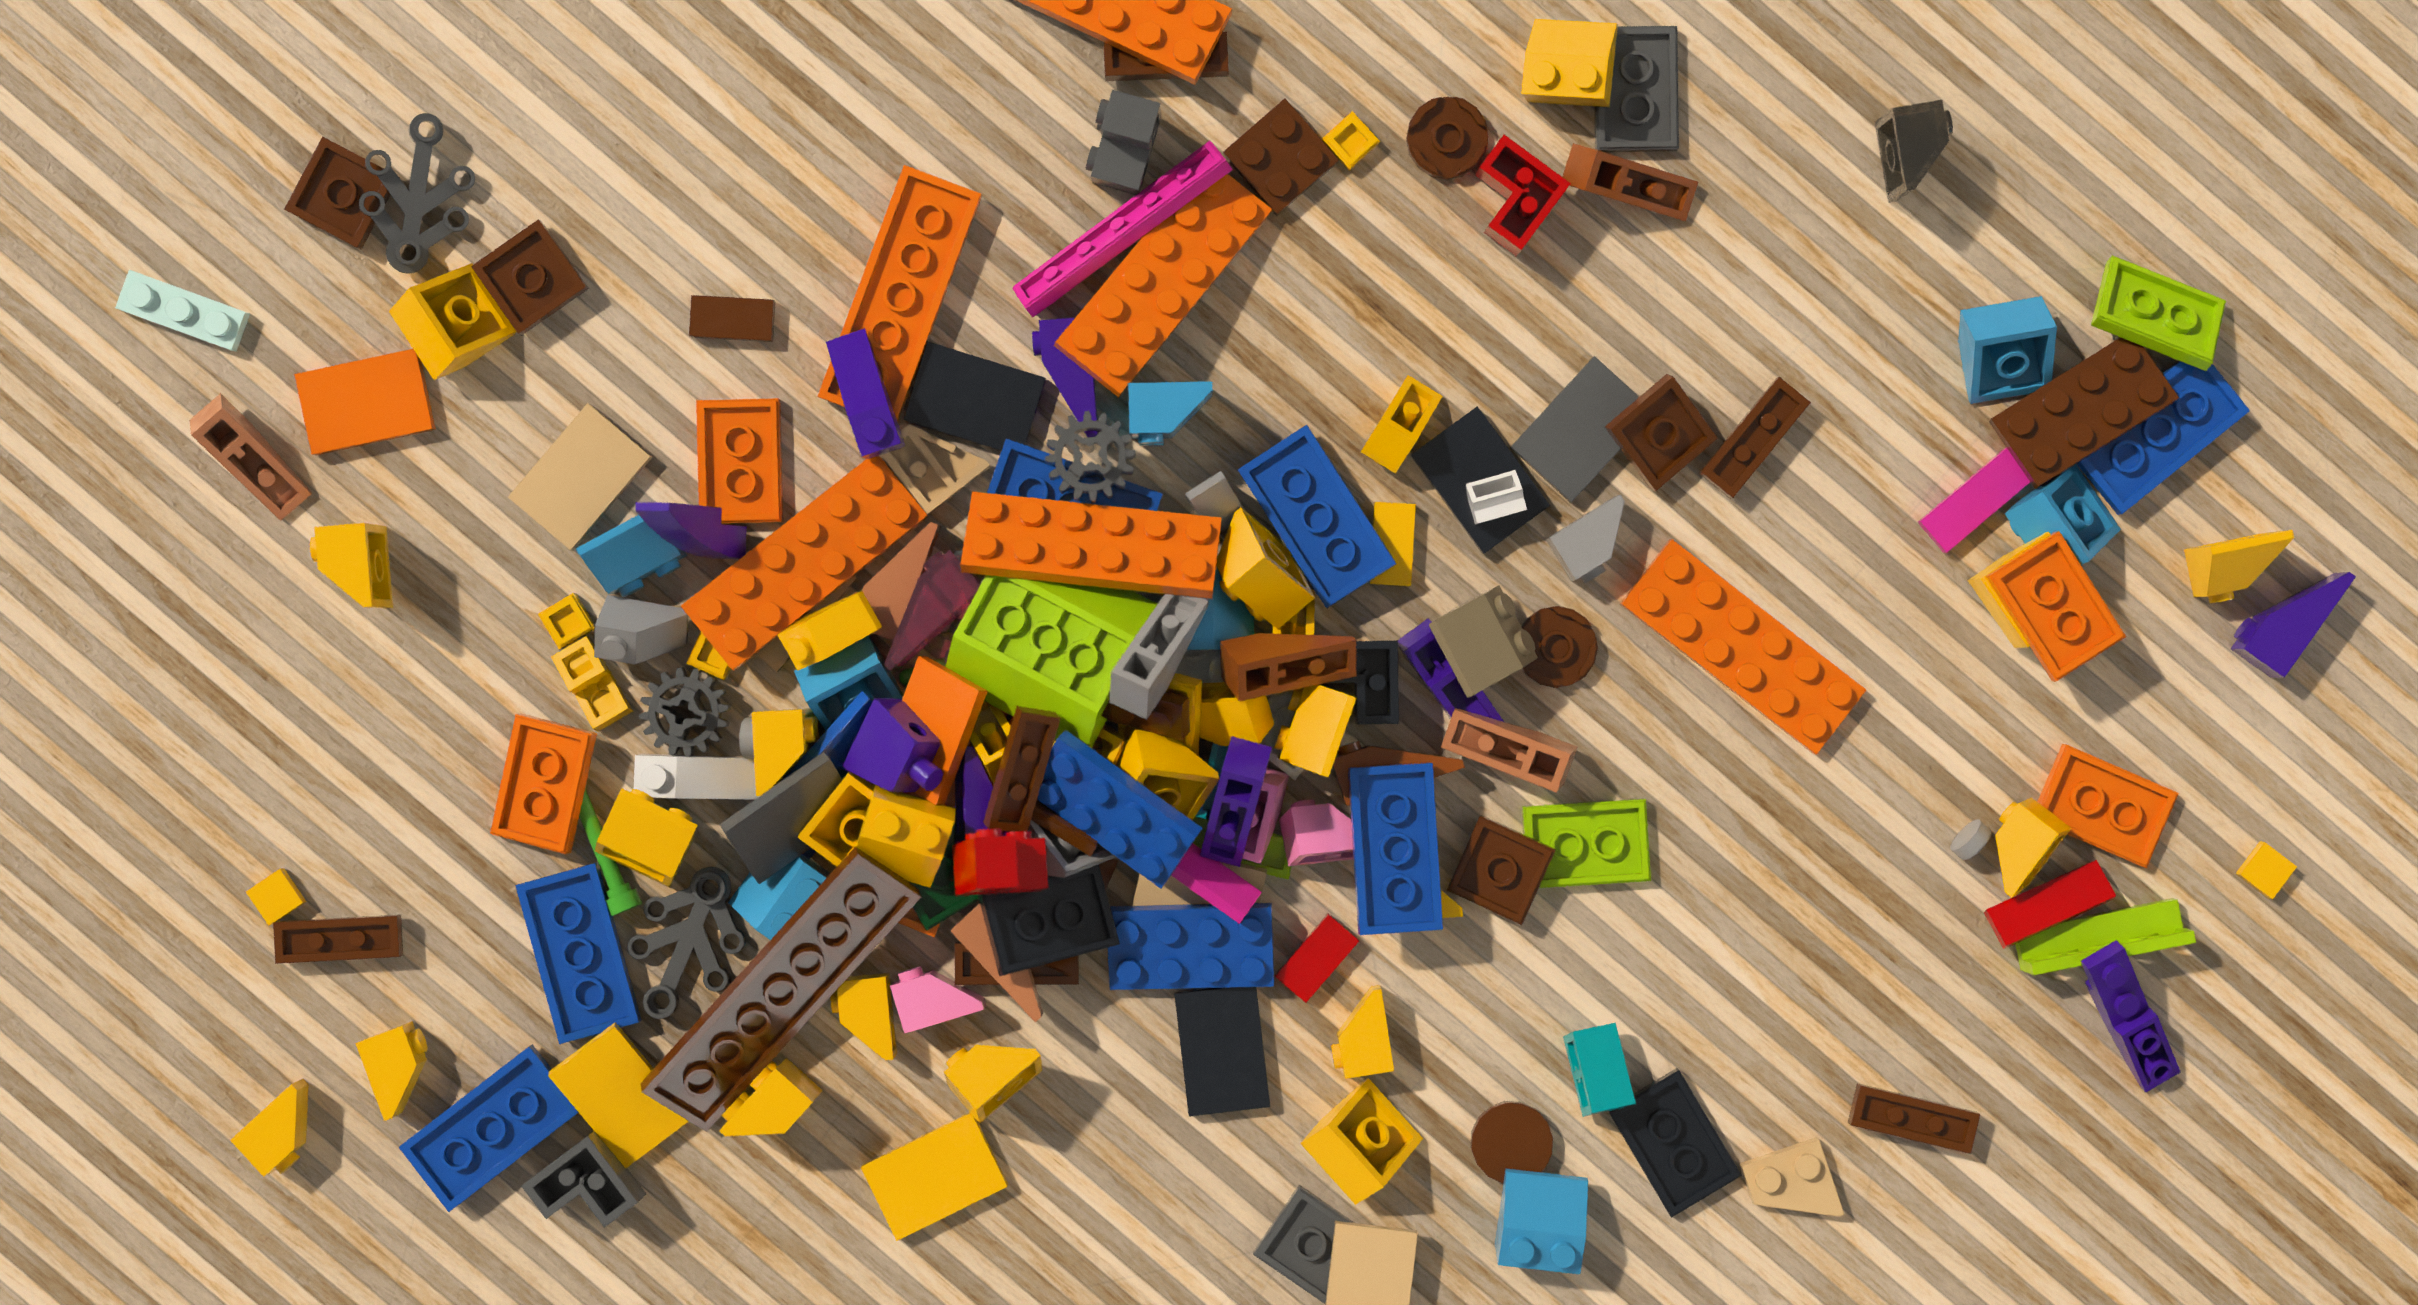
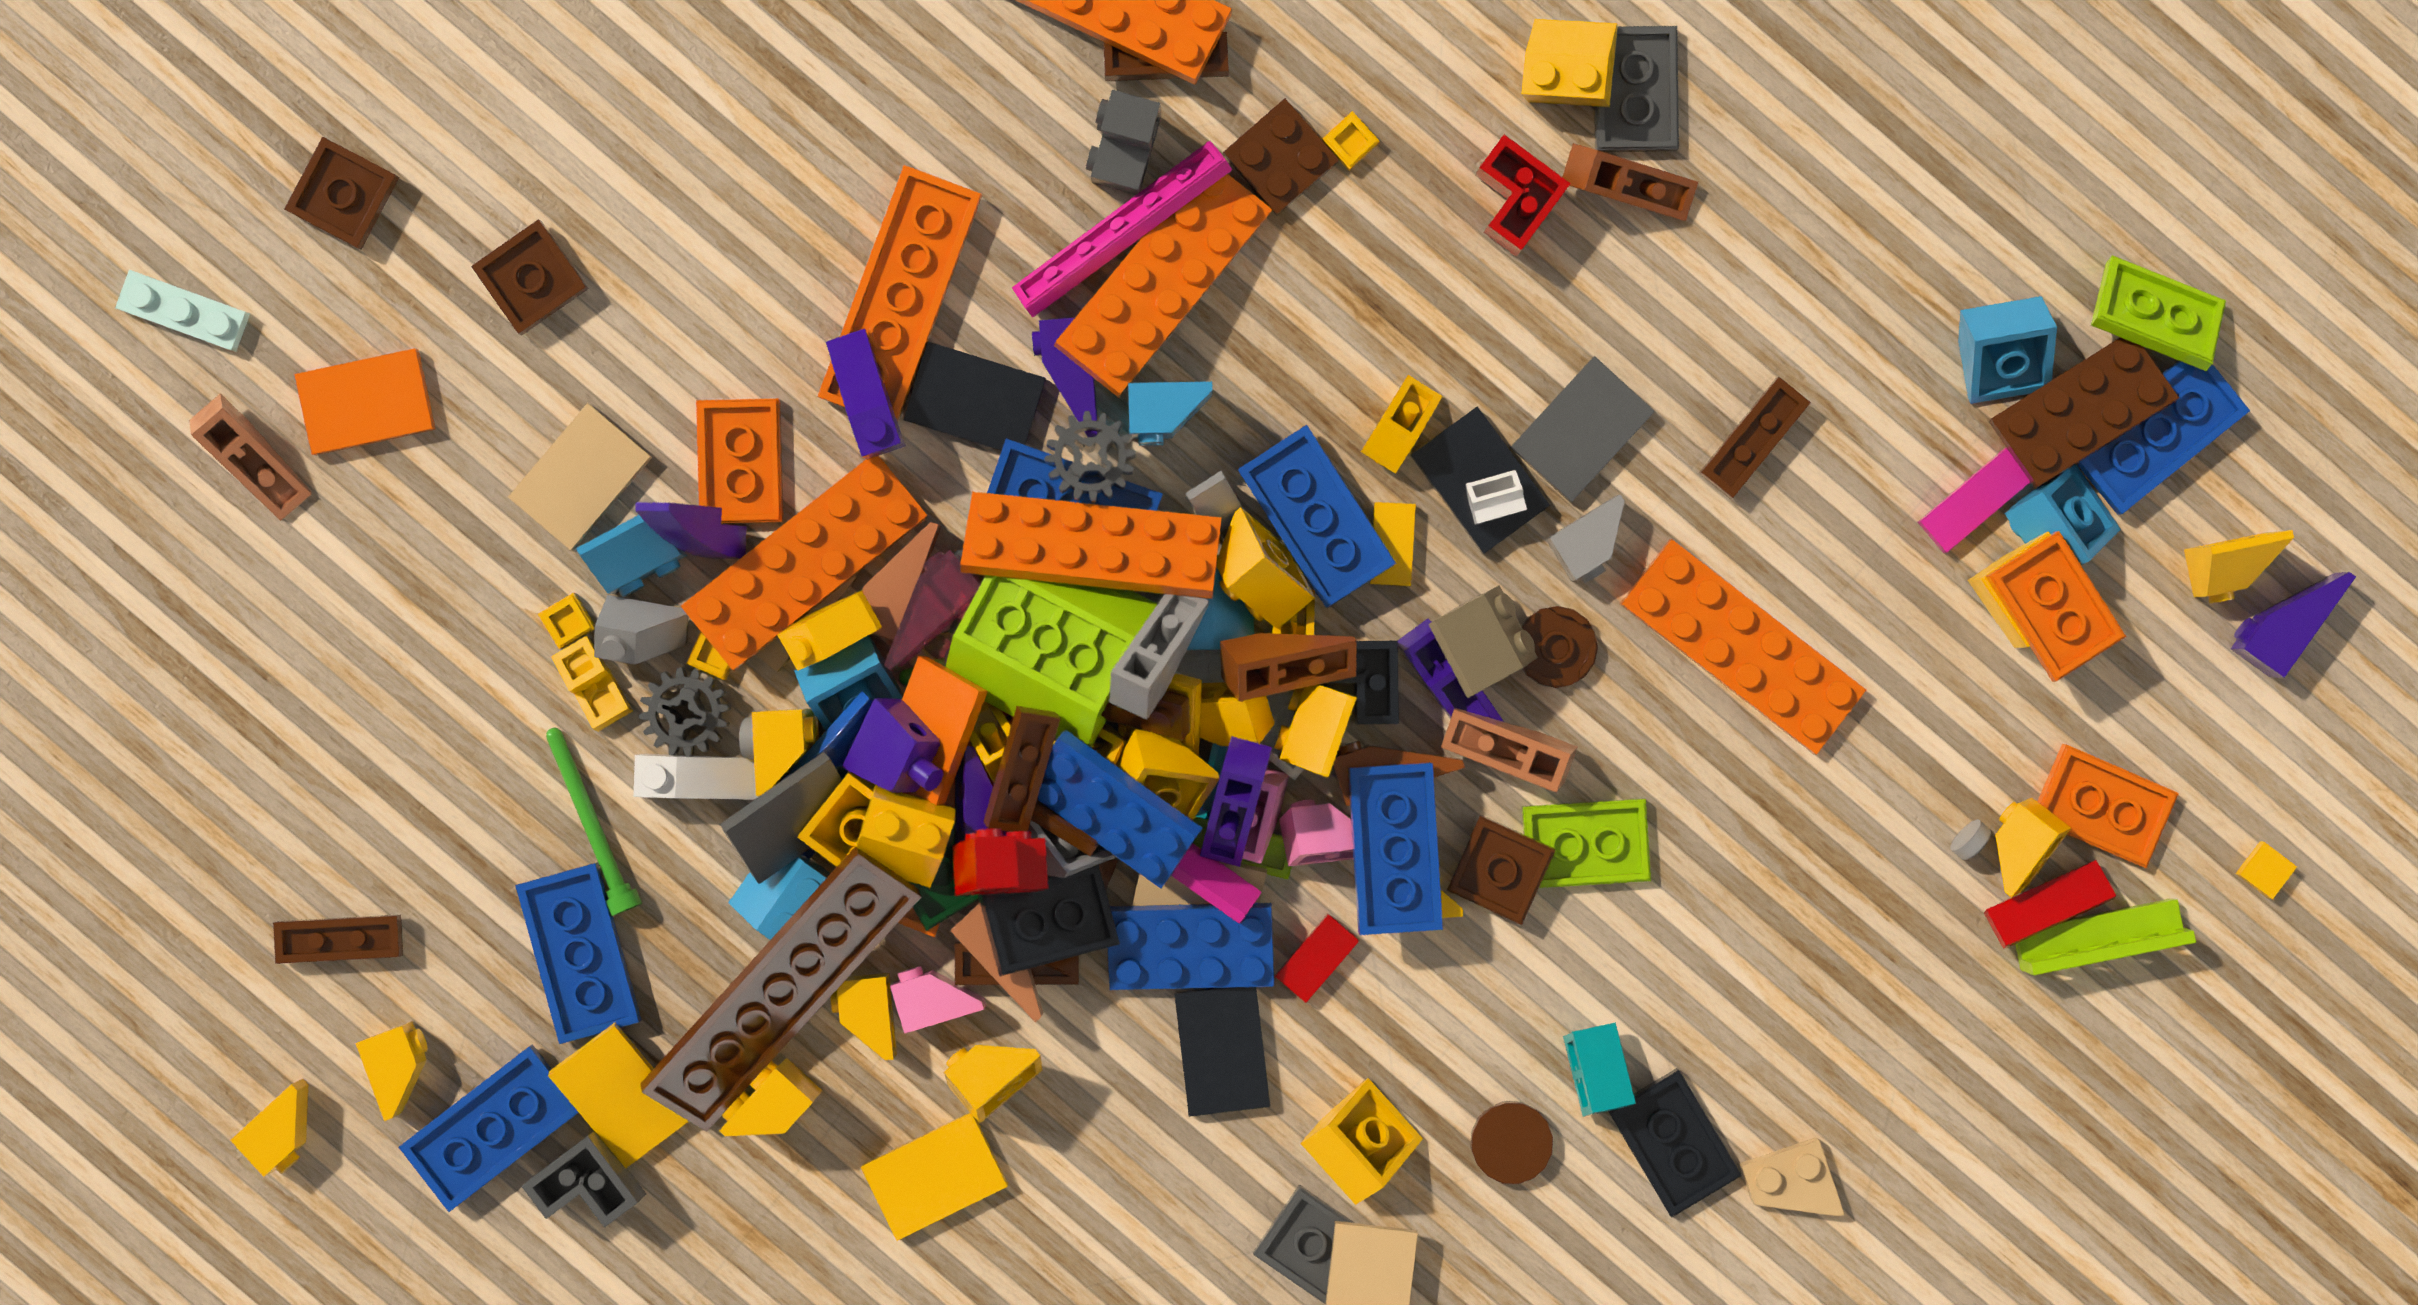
(276, 896): yellow tile -> none
(355, 561): yellow slope -> none
(414, 200): dark grey plant -> none
(451, 321): yellow slope -> none
(543, 783): orange tile -> none
(646, 836): yellow slope -> none
(690, 936): dark grey plant -> none
(732, 318): reddish brown tile -> none
(933, 467): tan wing -> none
(1364, 1039): yellow slope -> none
(1447, 137): reddish brown tile -> none
(1542, 1221): dark azure slope -> none
(1661, 432): reddish brown plate -> none
(1910, 143): clear smoke slope -> none
(1914, 1118): reddish brown plate -> none
(2128, 1017): dark purple slope -> none

